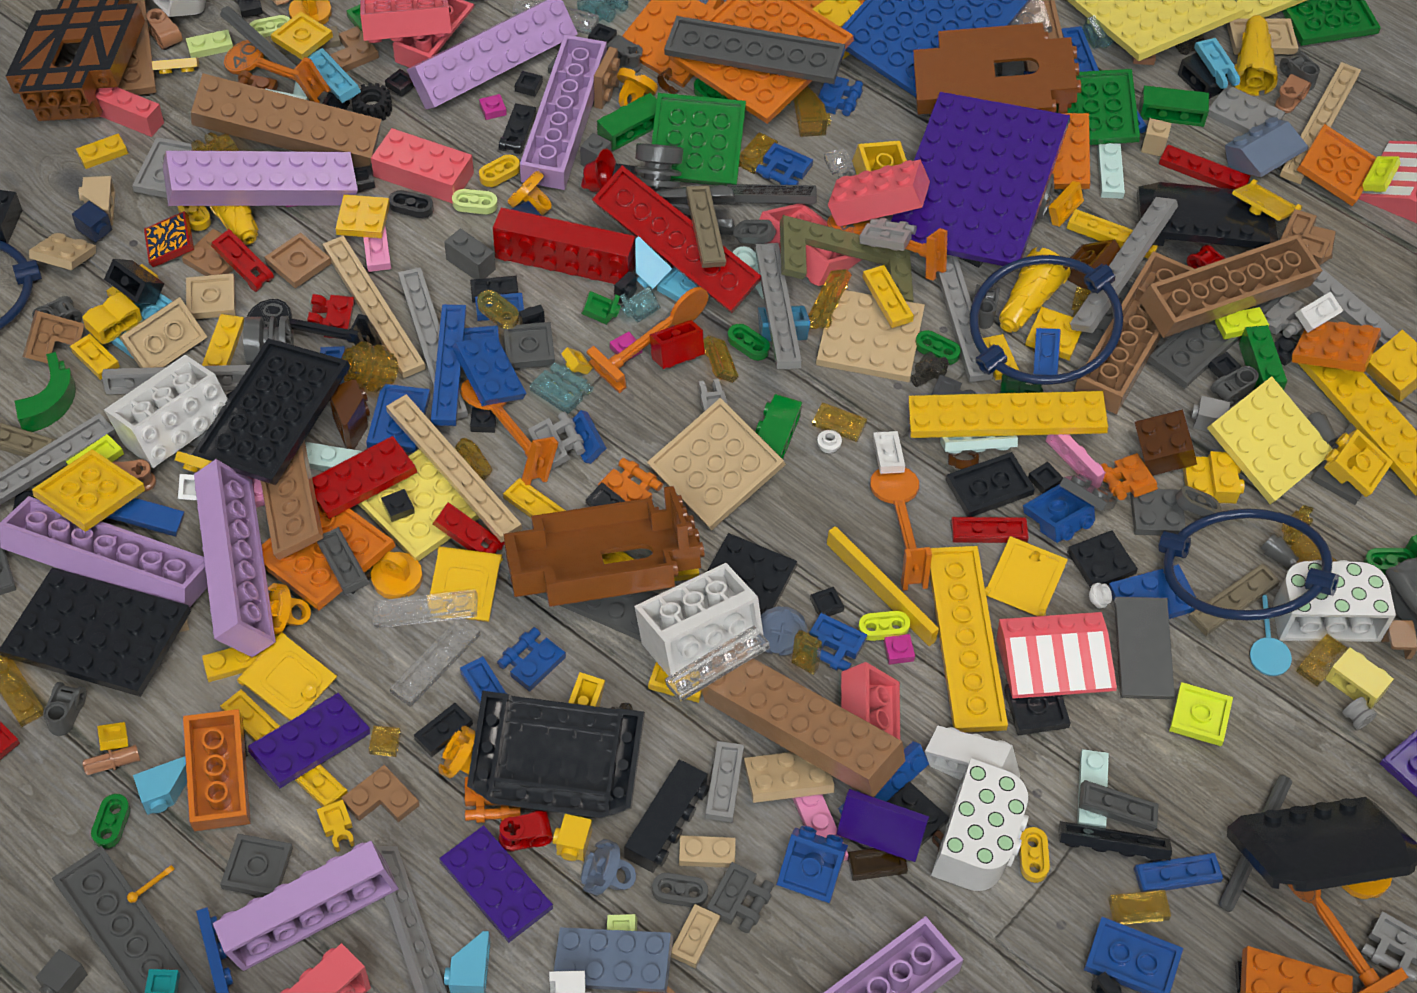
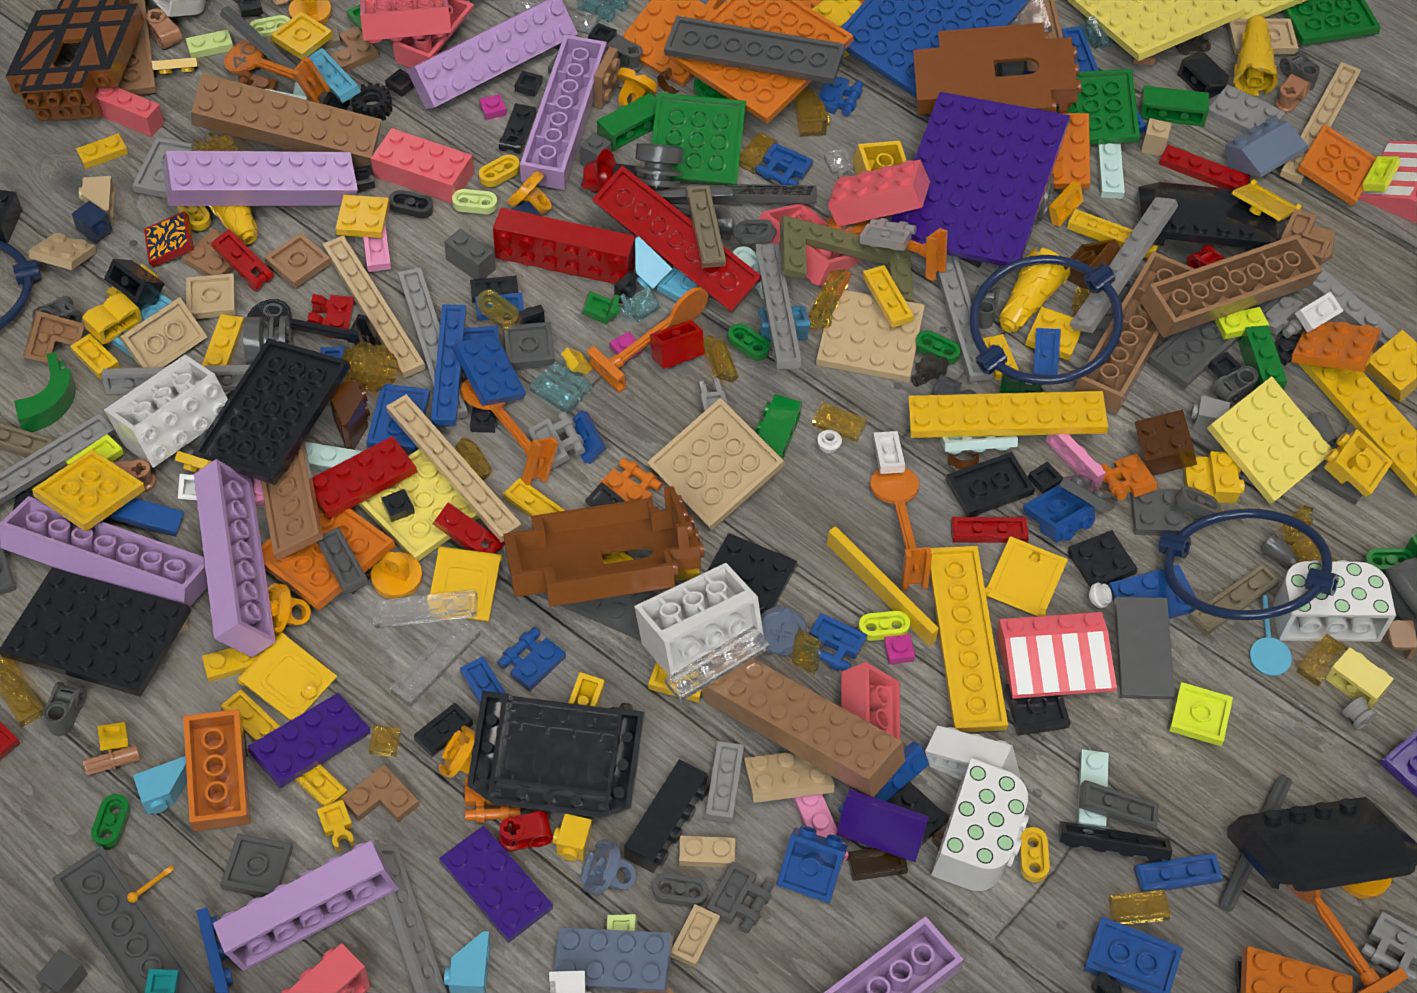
(827, 602): black tile -> none
(1217, 62): medium azure hinge -> none

